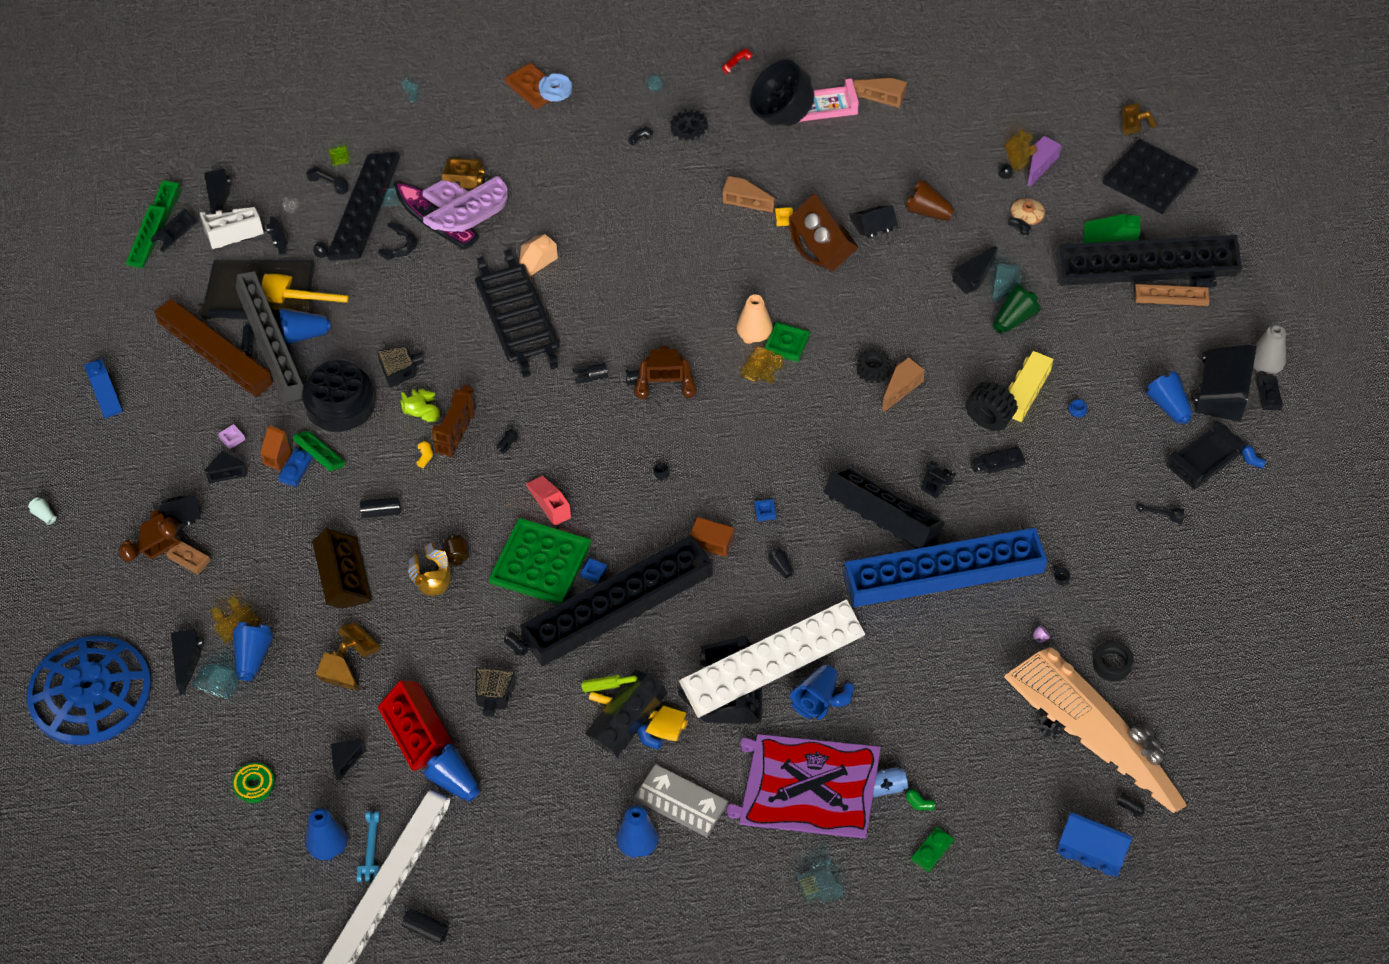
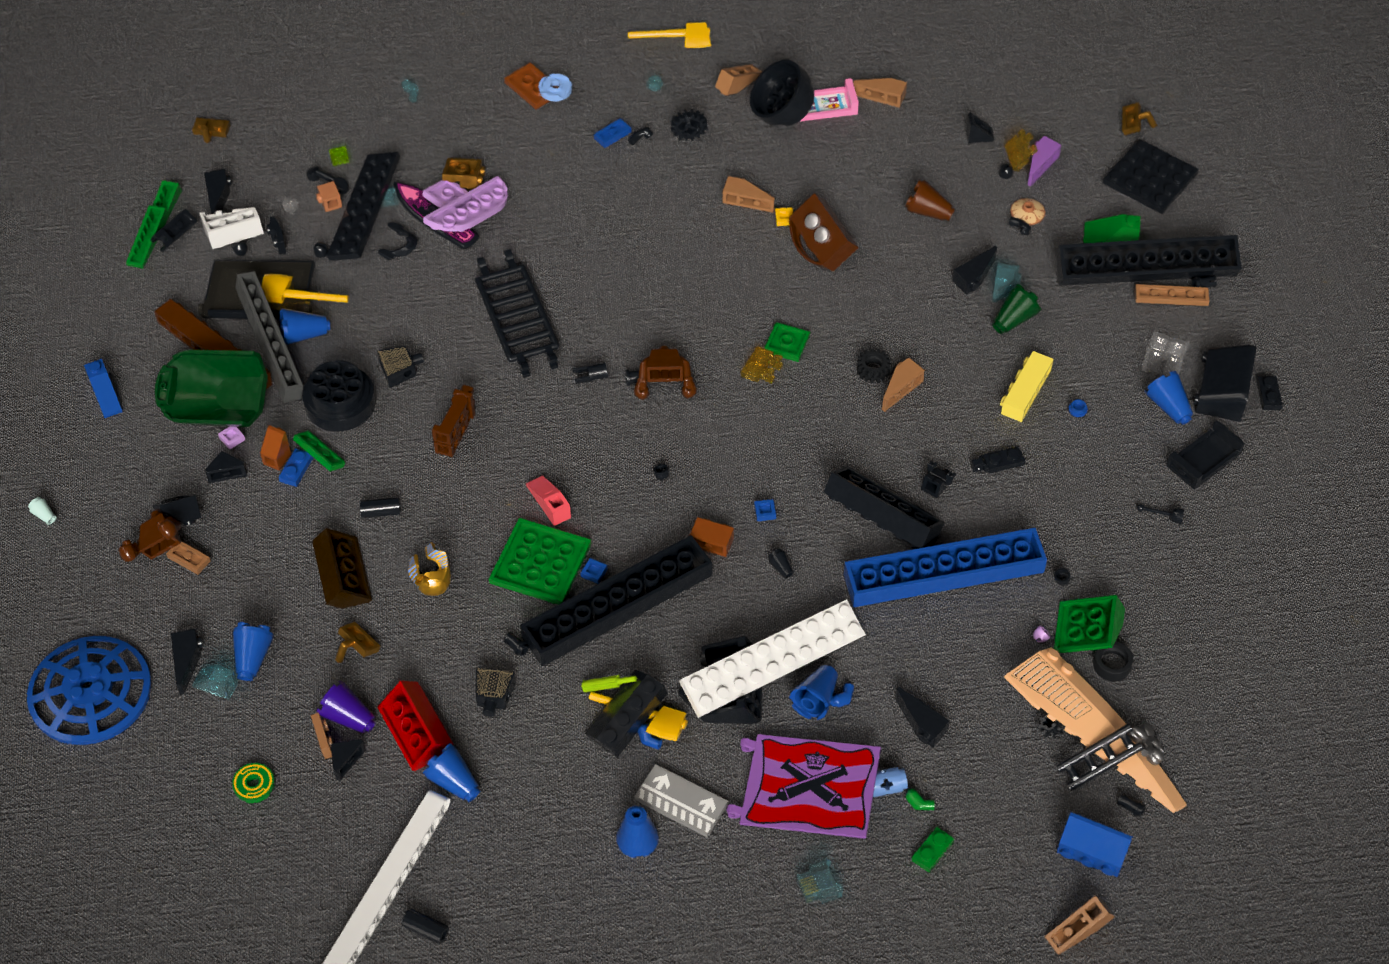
(210, 128): none -> pearl gold plate
(212, 387): none -> dark green windscreen
(225, 627): clear yellow plate -> none
(240, 249): none -> black hinge
(247, 340): black axle -> none
(320, 729): none -> medium nougat plate
(324, 835): blue cone -> none
(329, 196): none -> nougat brick
(336, 671): pearl gold slope -> none
(345, 708): none -> dark purple cone
(369, 868): dark azure hinge -> none
(417, 405): lime animal -> none
(427, 453): yellow arm -> none
(456, 550): dark brown head -> none
(506, 442): black pin -> none
(538, 253): light nougat slope -> none
(612, 133): none -> blue plate
(695, 34): none -> yellow piece
(735, 59): red arm -> none
(736, 78): none -> medium nougat slope
(754, 321): light nougat cone -> none
(874, 220): black slope -> none
(925, 721): none -> black slope
(978, 130): none -> black slope
(991, 406): black tyre -> none
(1080, 925): none -> medium nougat slope
(1088, 624): none -> green slope
(1096, 770): none -> black bar
(1167, 349): none -> clear piece
(1251, 458): blue arm -> none
(1271, 351): light grey cone -> none

